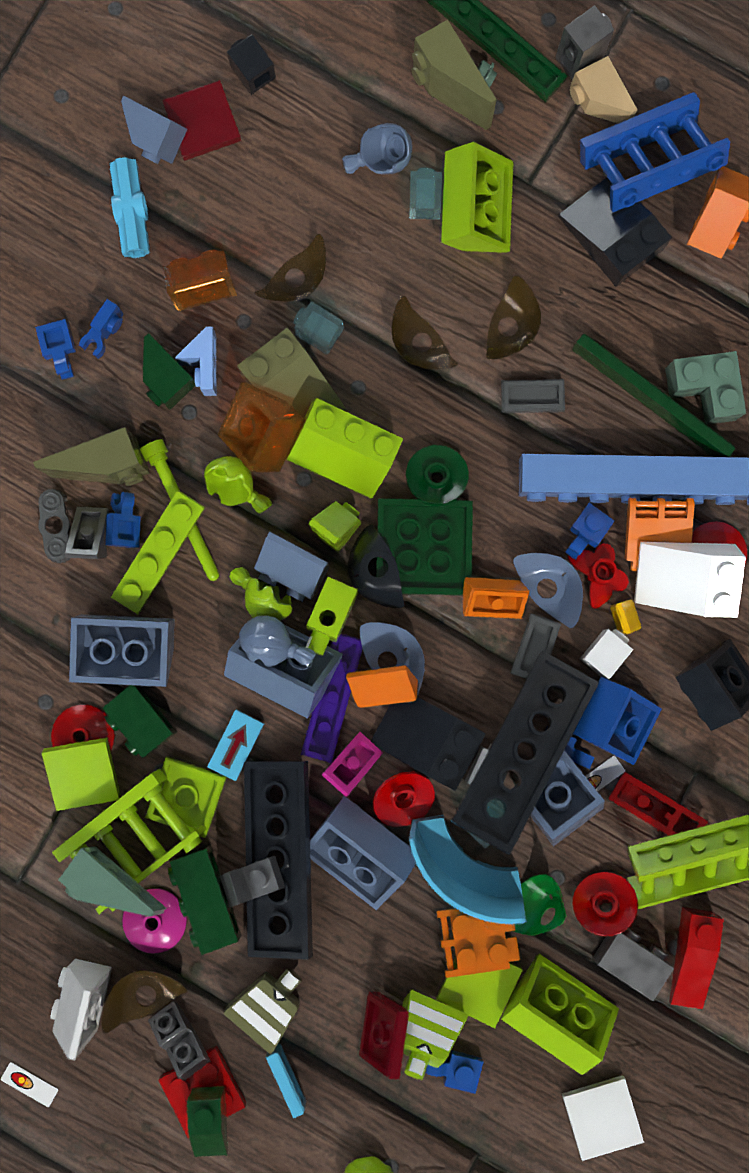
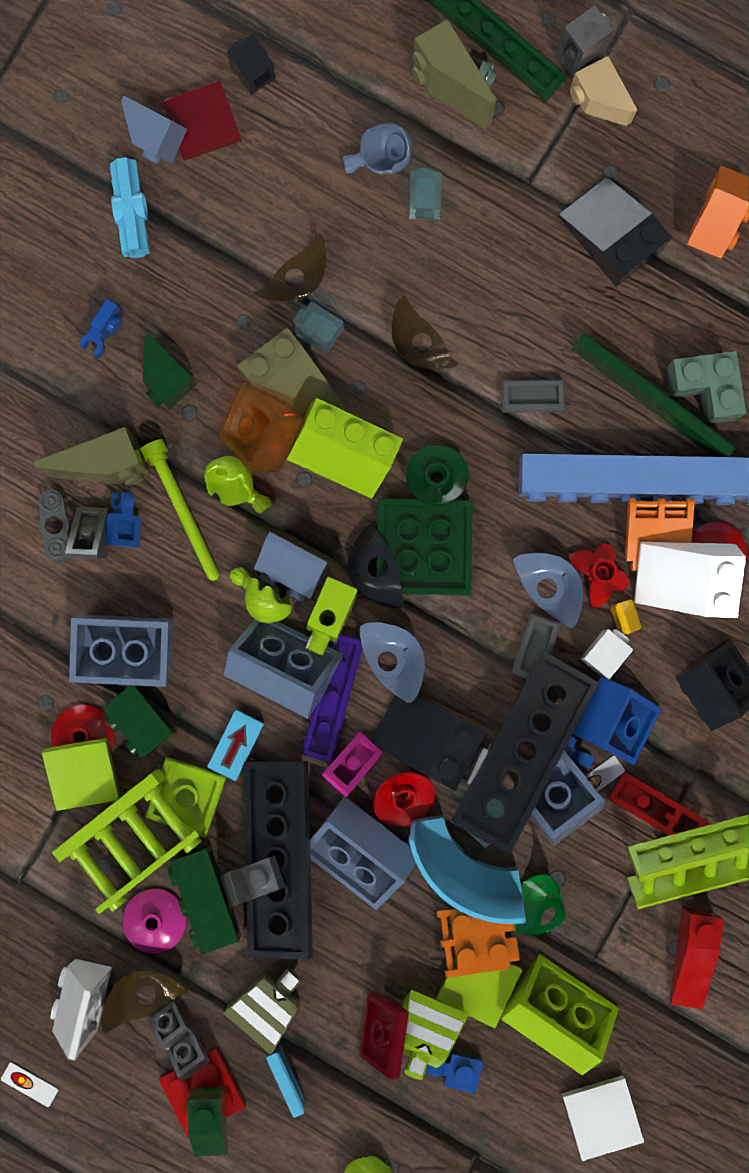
(56, 343): blue plate -> none
(100, 881): sand green slope -> none
(158, 552): lime plate -> none
(199, 280): clear orange slope -> none
(202, 353): light blue slope -> none
(269, 641): sand blue hair -> none
(335, 524): lime slope -> none
(383, 686): orange slope -> none
(477, 199): lime slope -> none
(494, 598): orange slope -> none
(521, 306): clear orange piece -> none
(589, 528): blue plate -> none
(600, 889): red dish -> none
(634, 963): flat silver brick -> none
(645, 129): blue fence -> none

